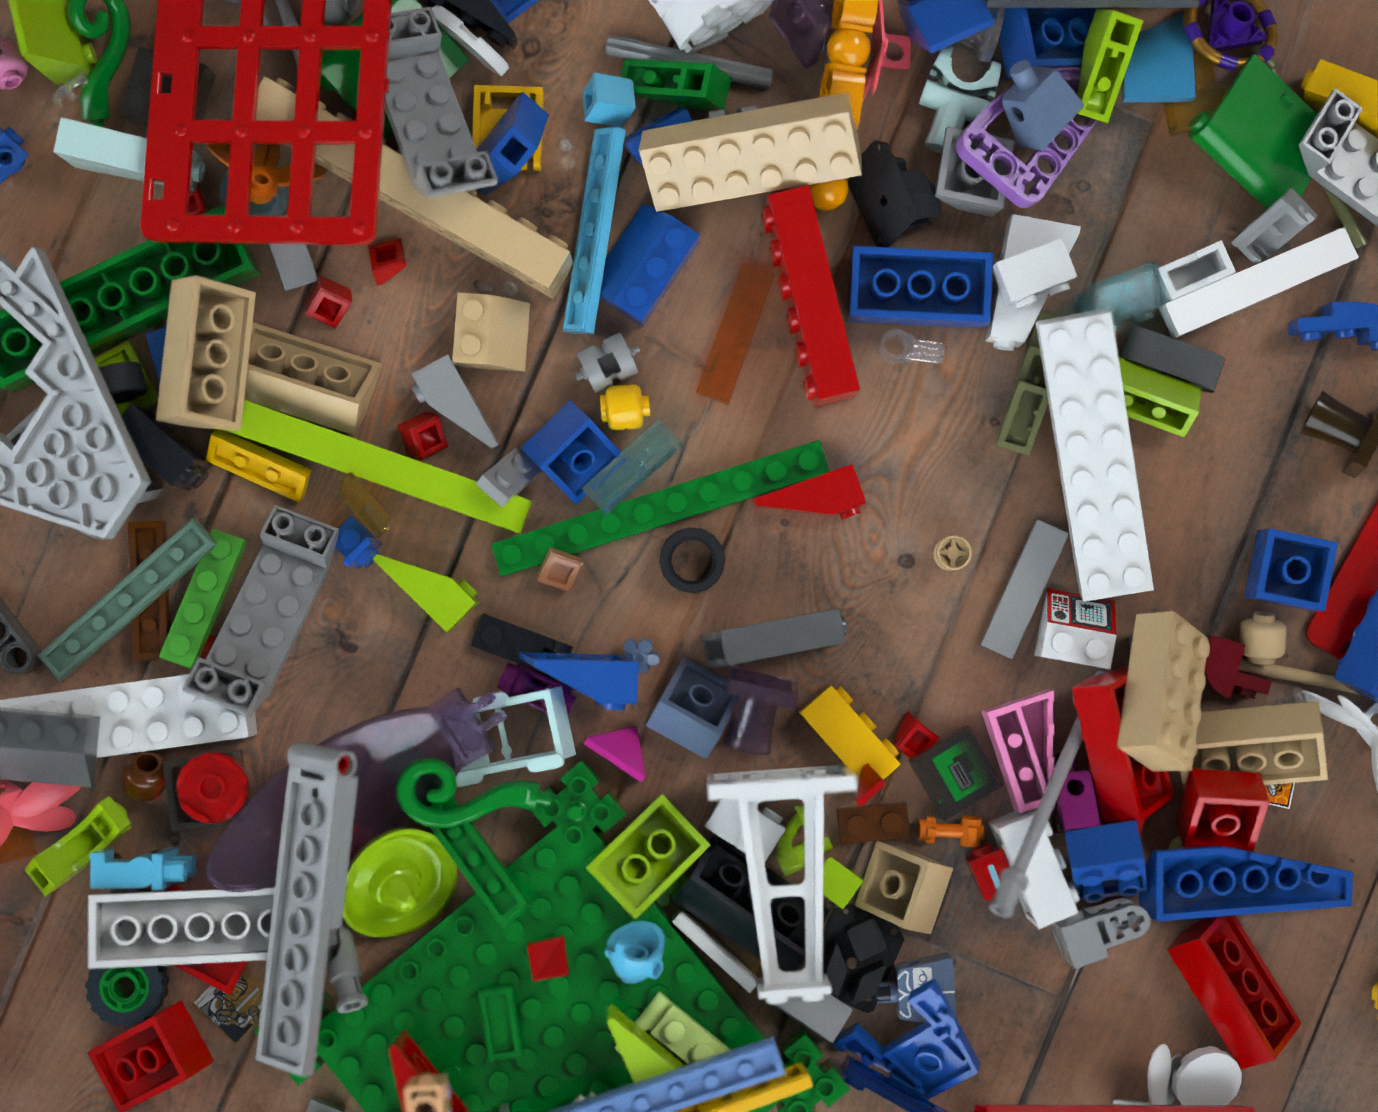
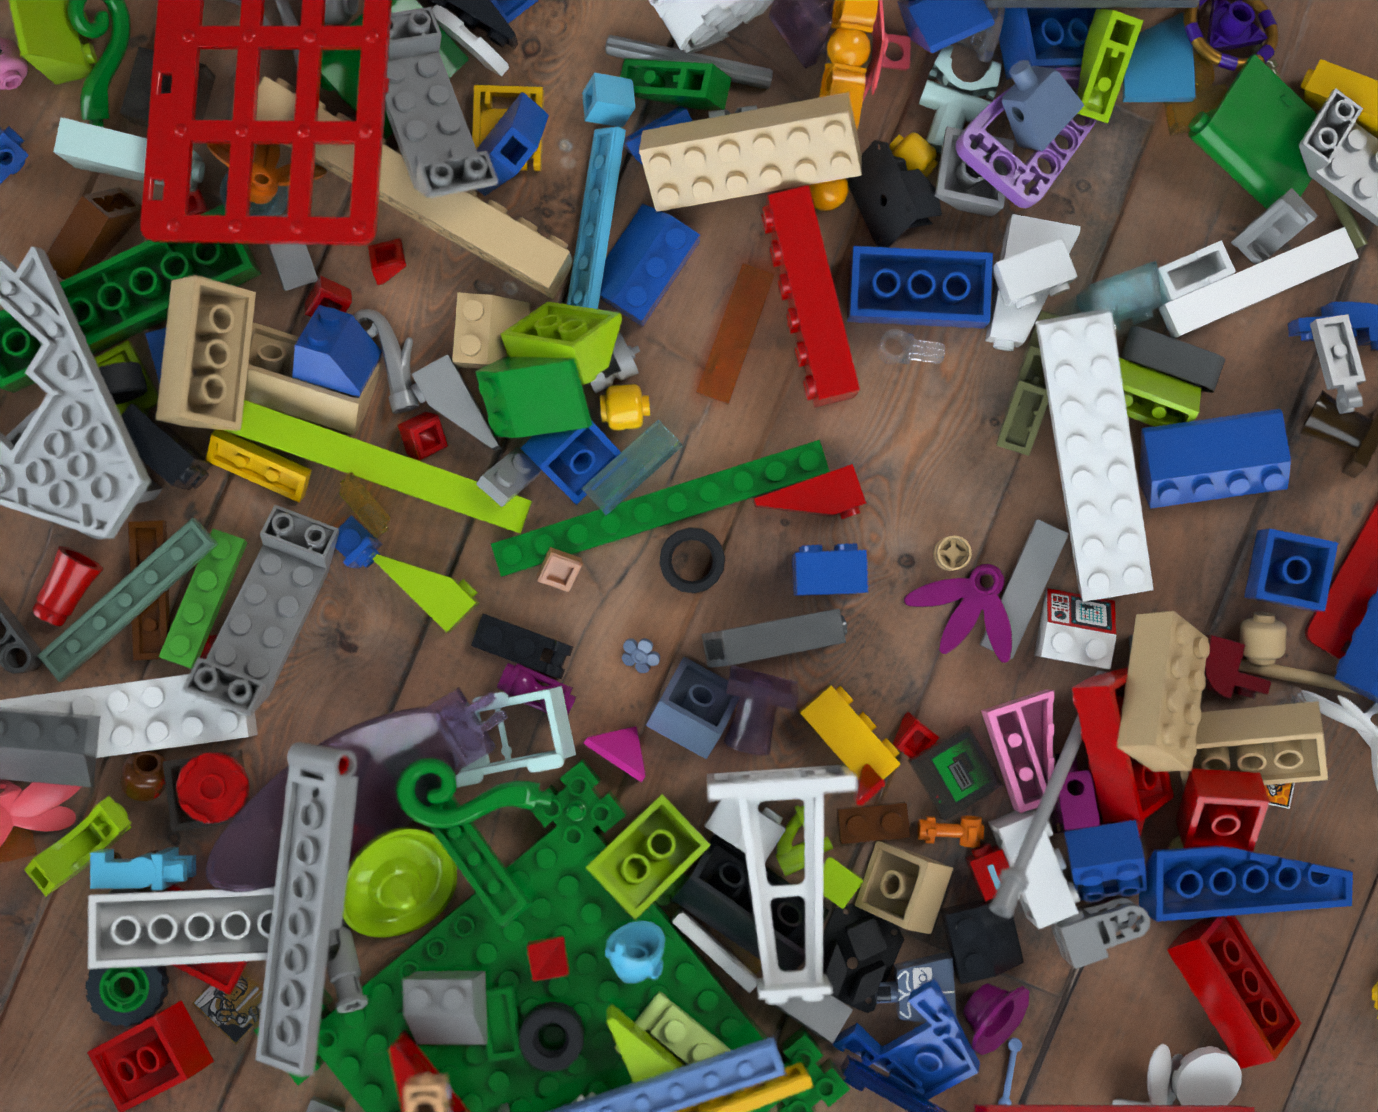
(65, 90): clear piece -> none
(65, 585): none -> red plant
(92, 231): none -> reddish brown slope
(335, 352): none -> blue slope
(396, 361): none -> light grey plant
(446, 1007): none -> light grey slope
(533, 396): none -> green slope
(545, 1058): none -> black tyre
(566, 332): none -> lime slope
(603, 677): blue slope -> none
(829, 571): none -> blue brick
(916, 152): none -> yellow head
(967, 613): none -> magenta plant
(980, 941): none -> black slope
(995, 1015): none -> magenta hat
(1014, 1045): none -> light blue hinge
(1214, 458): none -> blue slope
(1339, 360): none -> light grey plate

